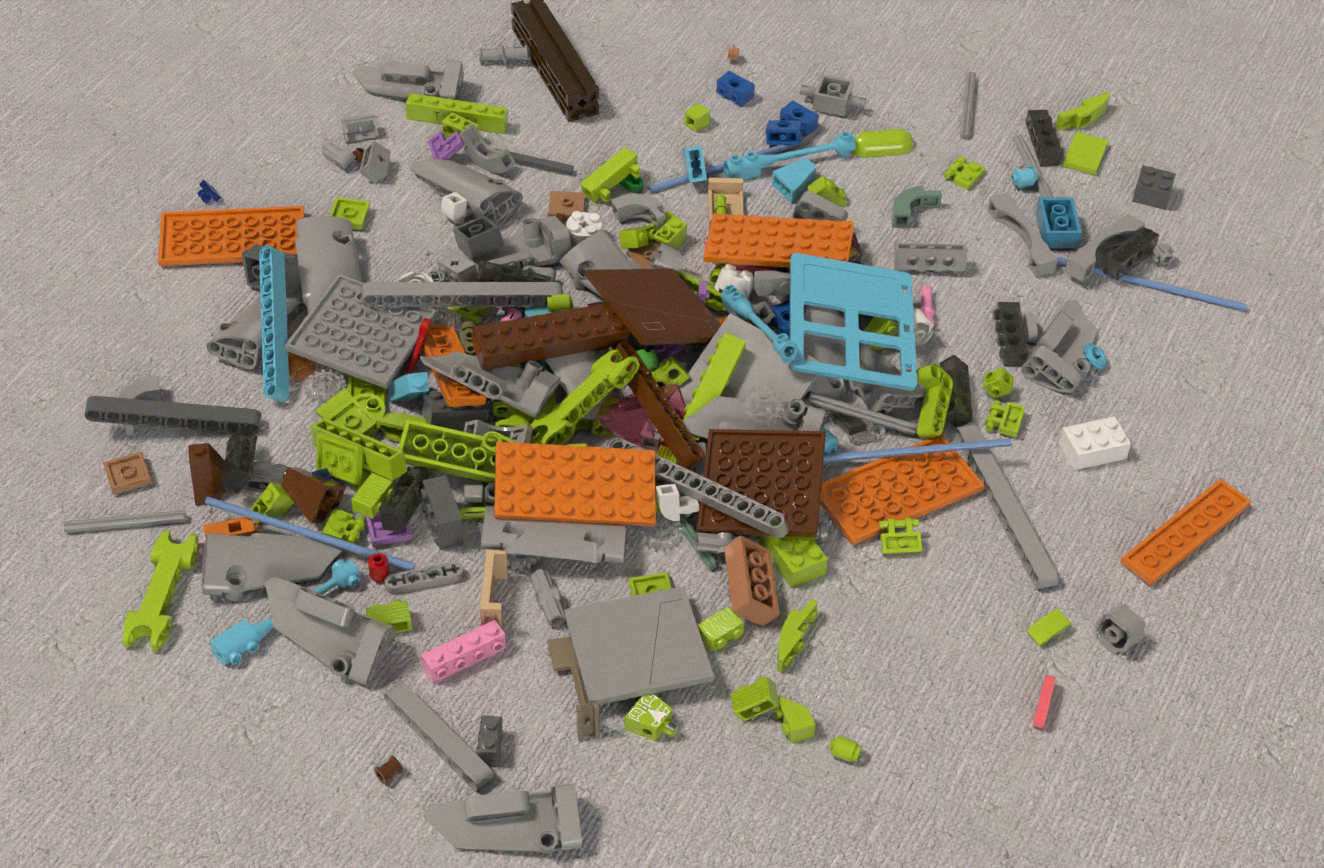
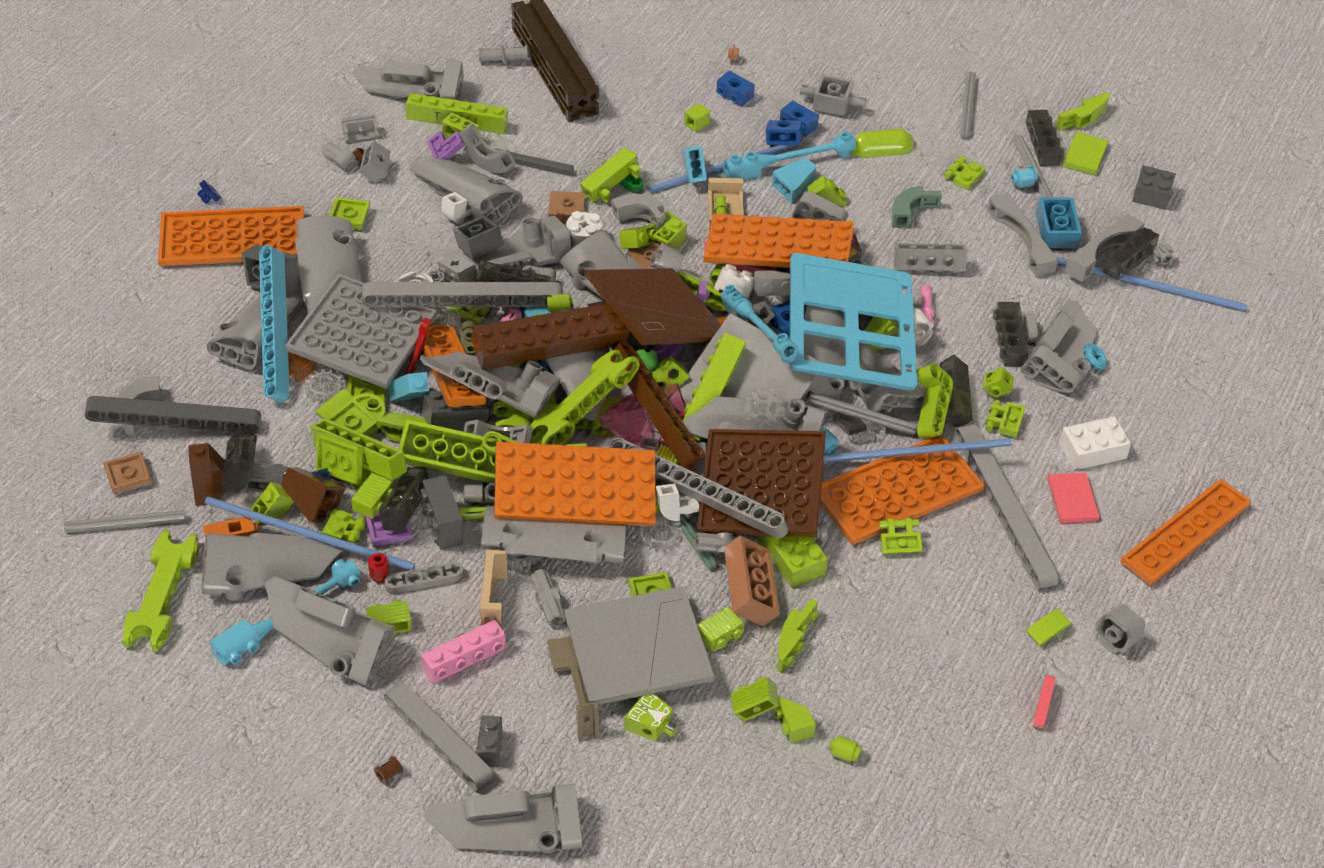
(1073, 497): none -> coral tile

